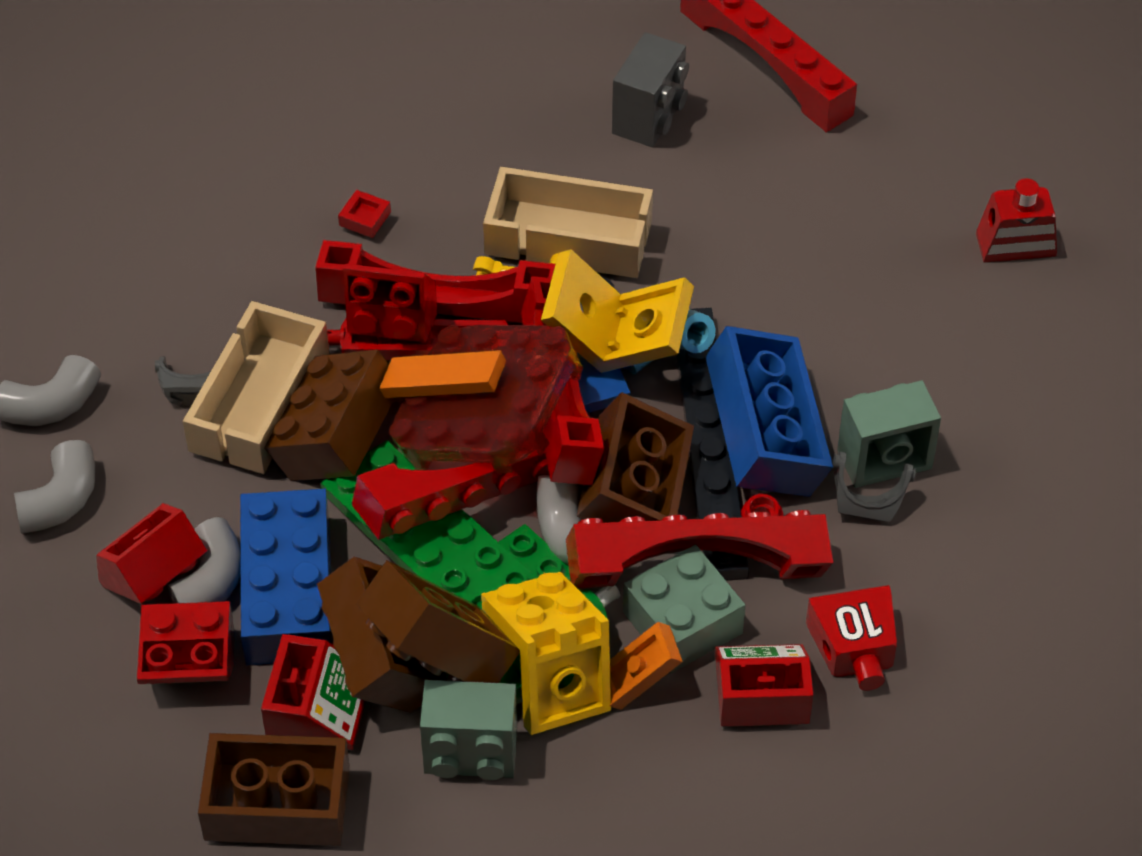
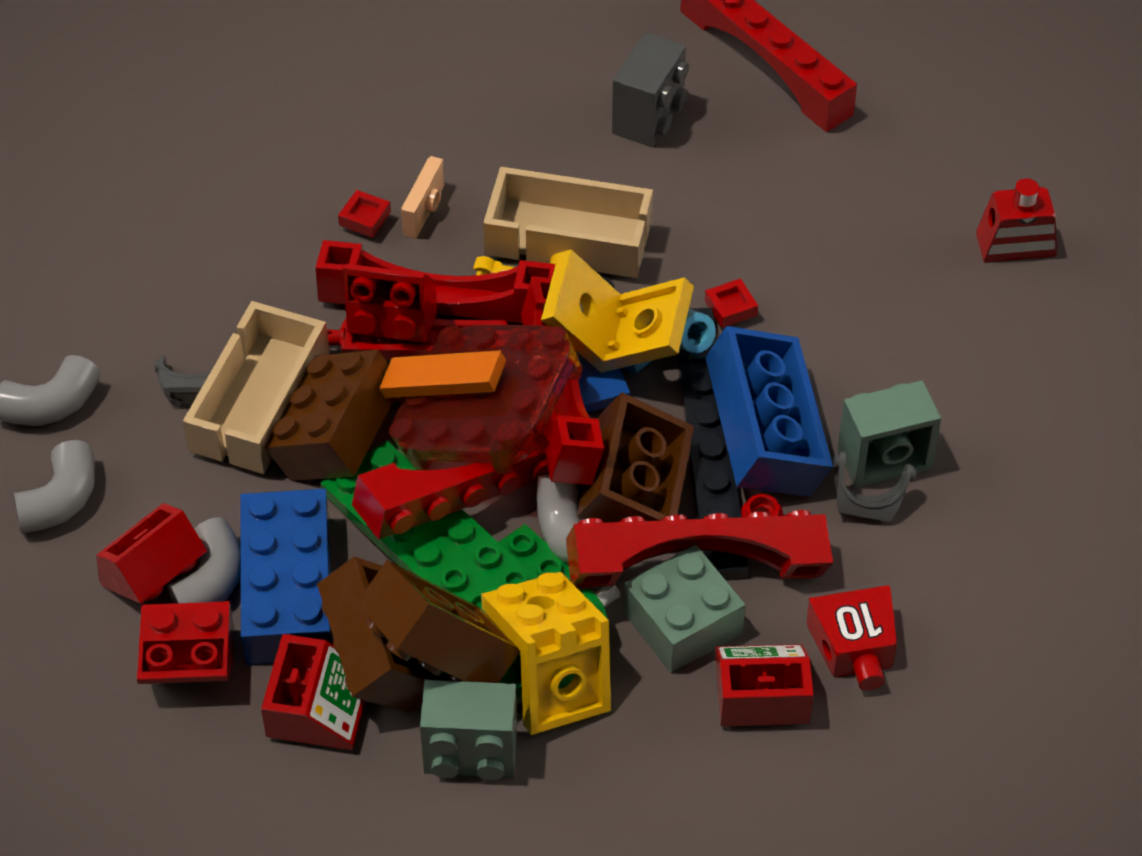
(274, 789): reddish brown brick -> none
(423, 197): none -> light nougat plate
(642, 664): orange plate -> none
(731, 303): none -> red plate

